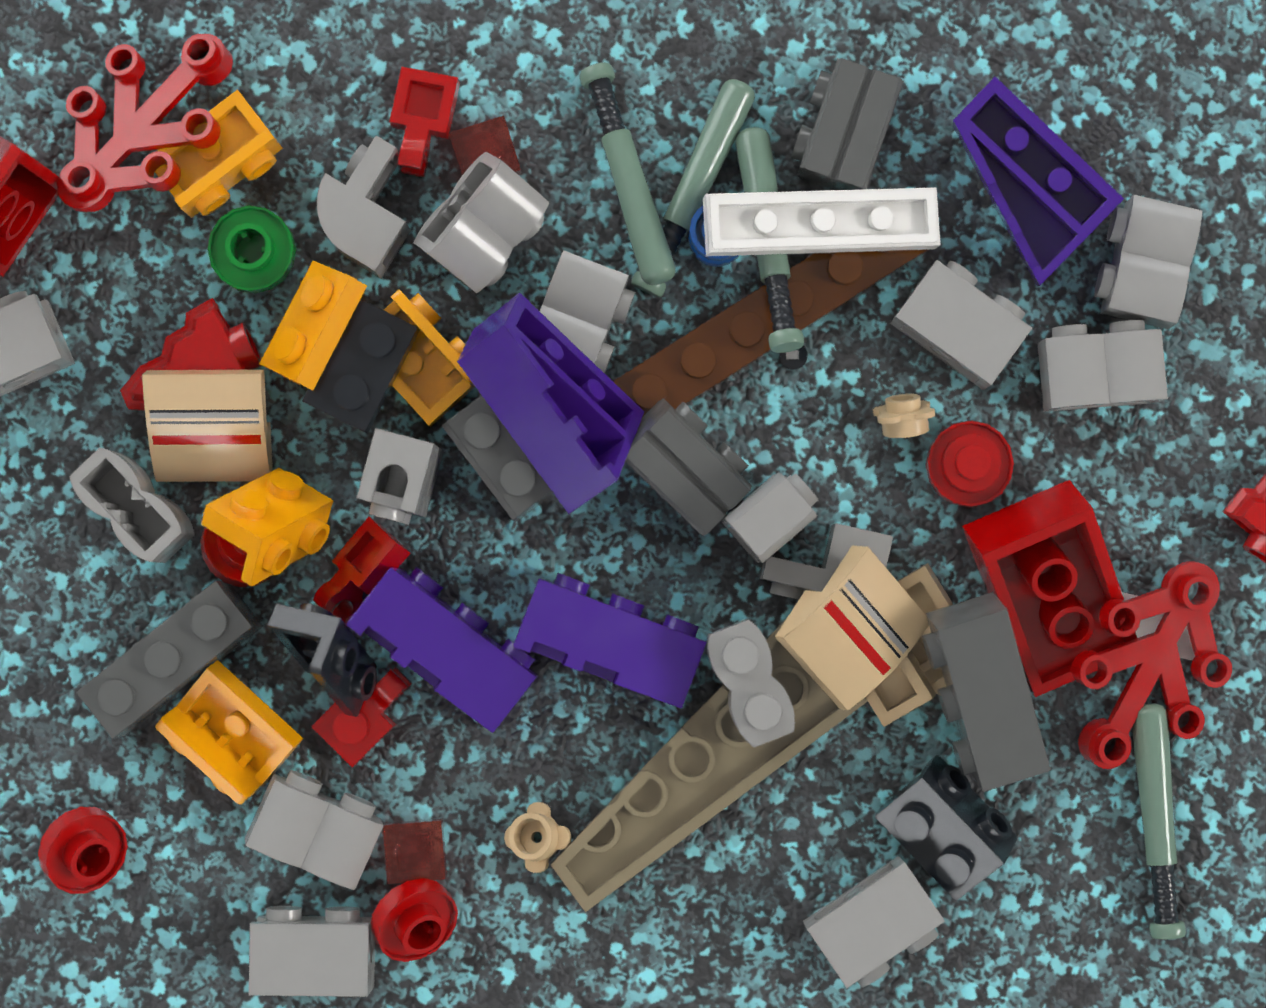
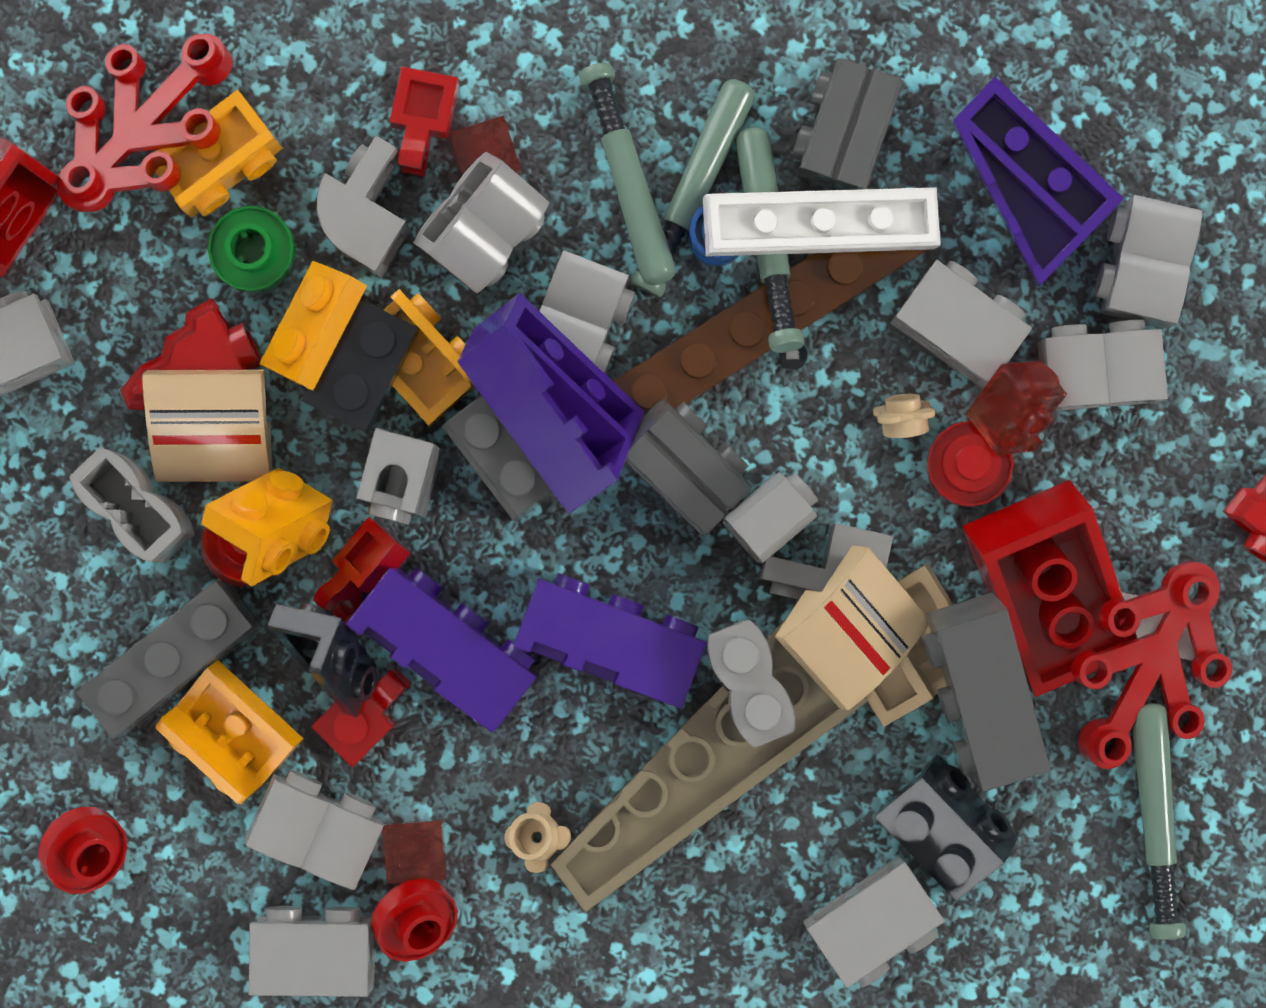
(1017, 406): none -> clear red brick

